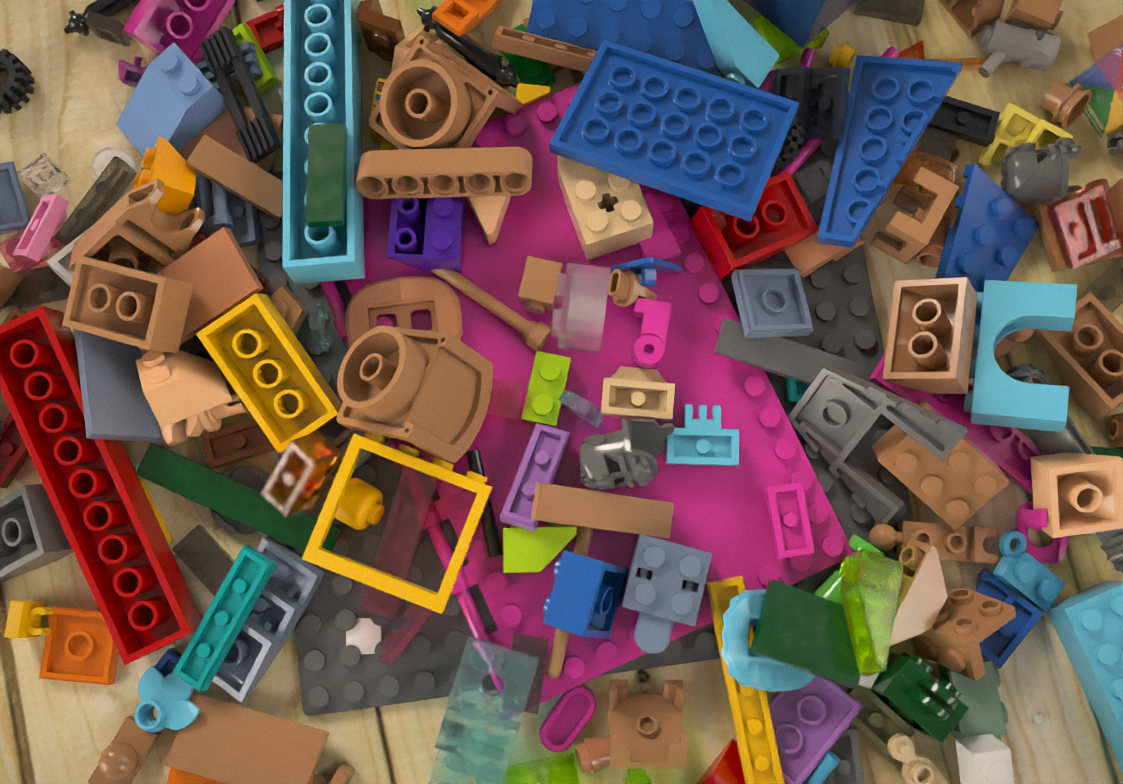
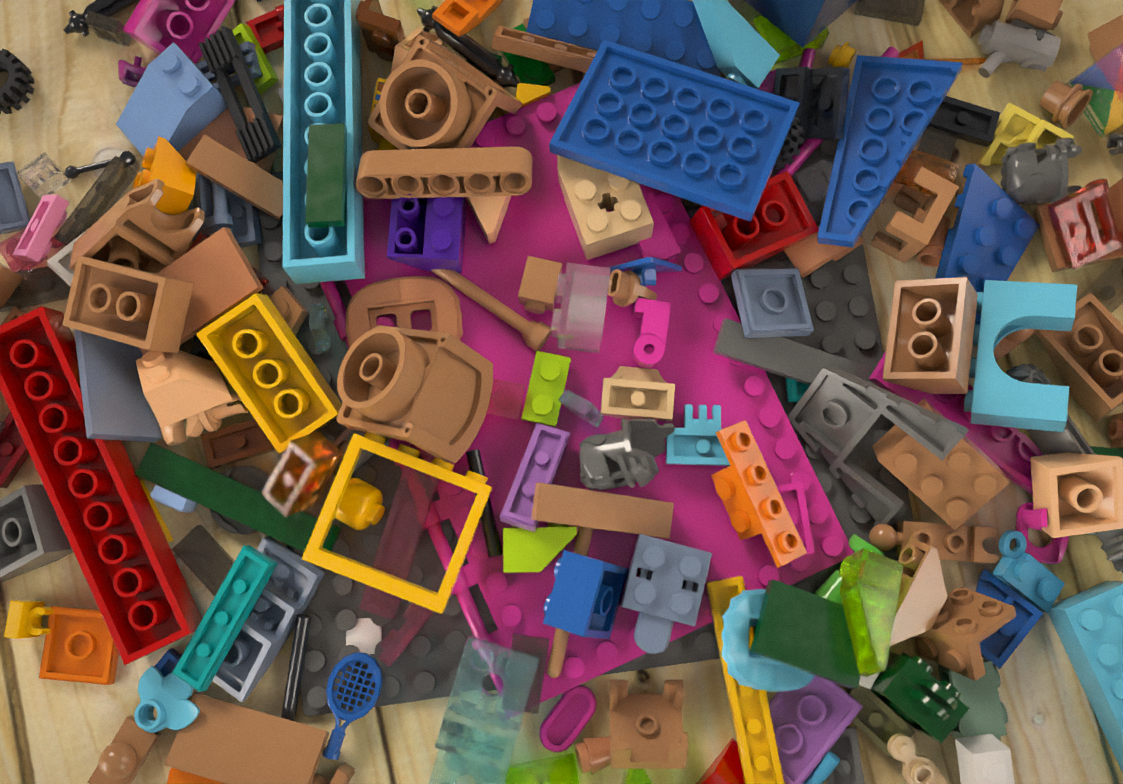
(73, 172): none -> black hinge
(172, 499): none -> light blue tile
(296, 667): none -> black bar
(334, 744): none -> blue piece
(754, 497): none -> orange bracket

